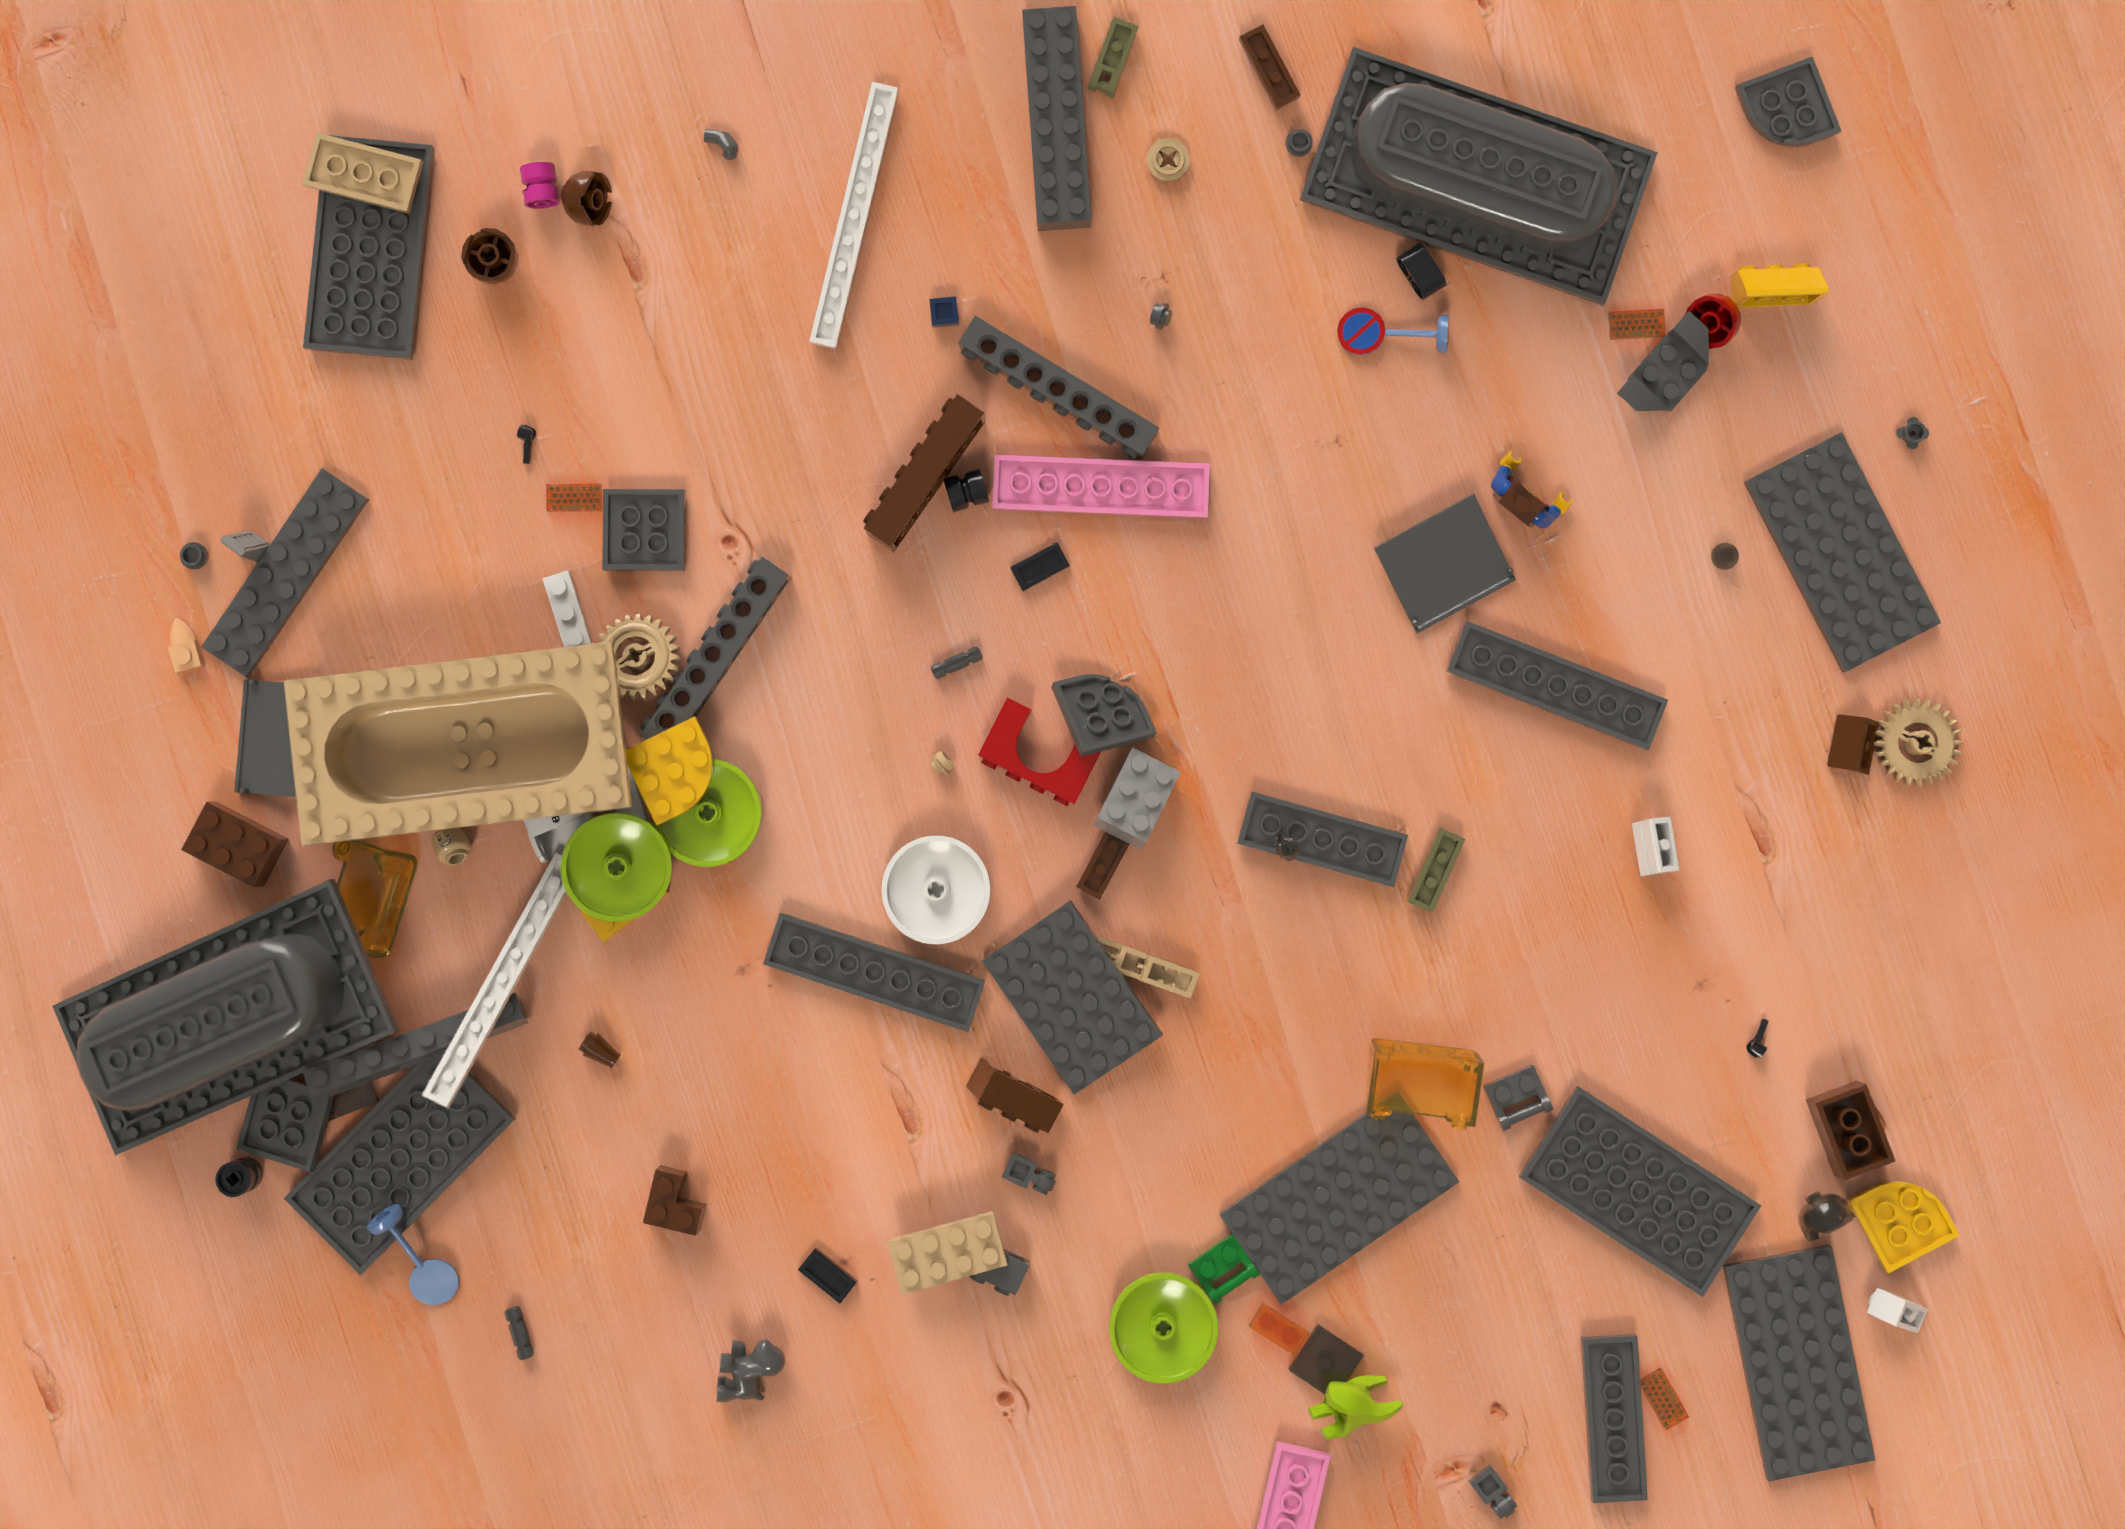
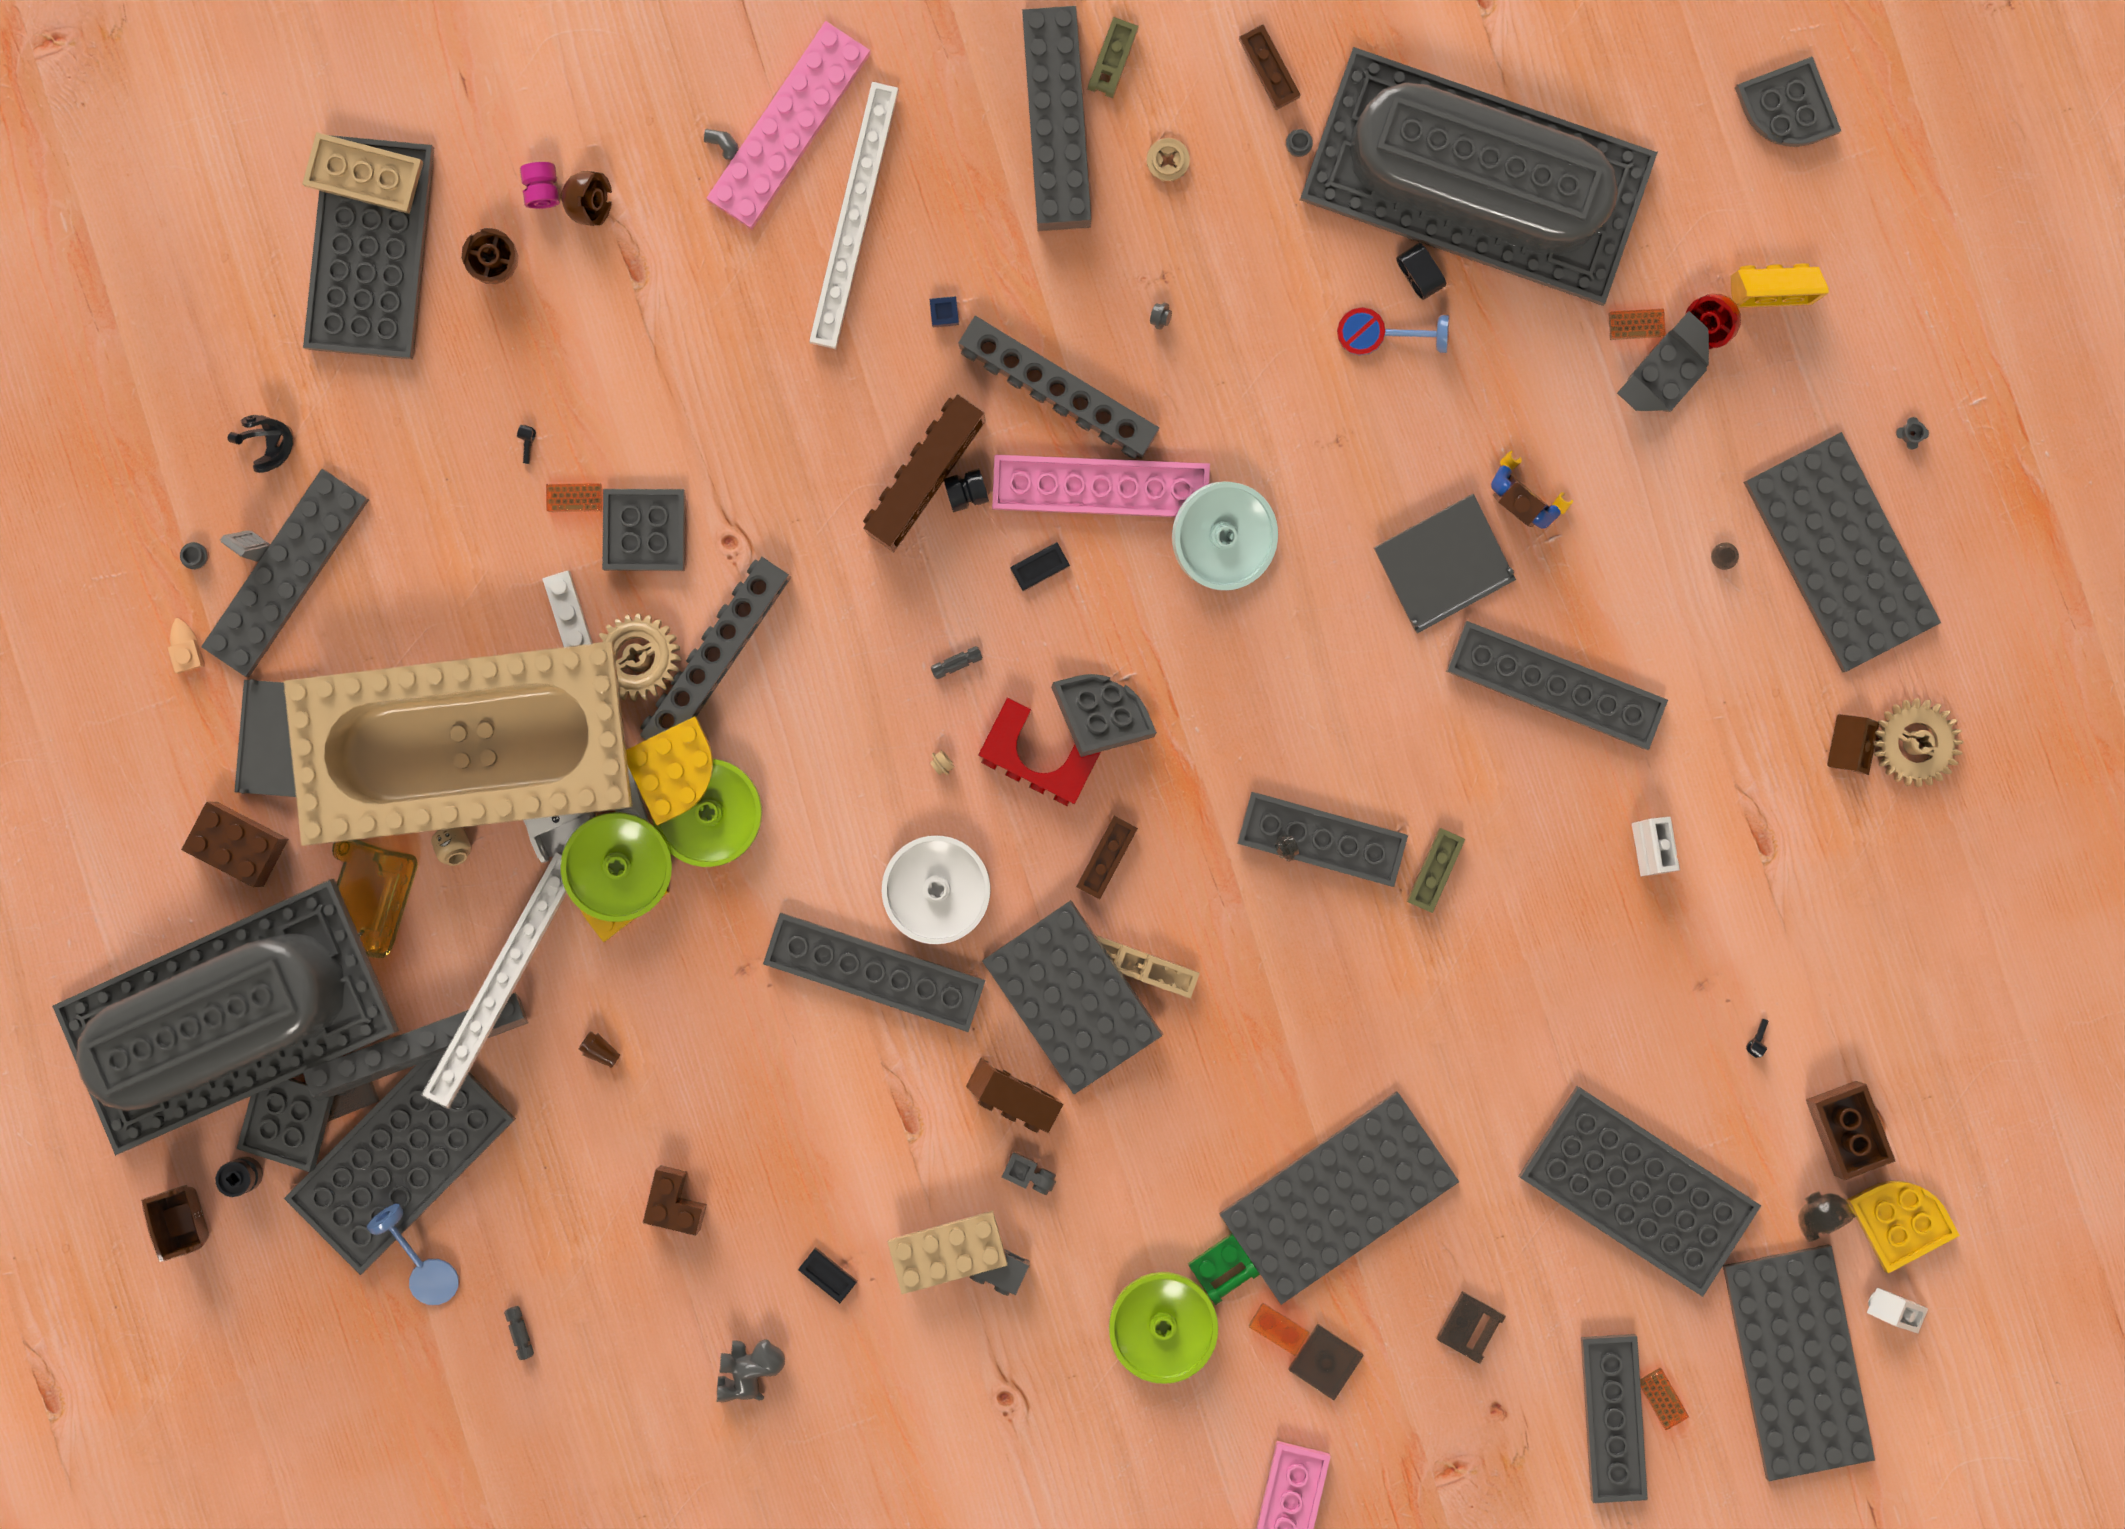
(175, 1222): none -> reddish brown piece
(272, 431): none -> black helmet
(788, 125): none -> bright pink plate
(1137, 798): light grey brick -> none
(1225, 535): none -> light aqua dish
(1353, 1406): lime piece -> none
(1423, 1081): clear yellow windscreen -> none
(1462, 1323): none -> clear smoke plate
(1489, 1488): dark grey plate -> none
(1513, 1089): dark grey plate -> none

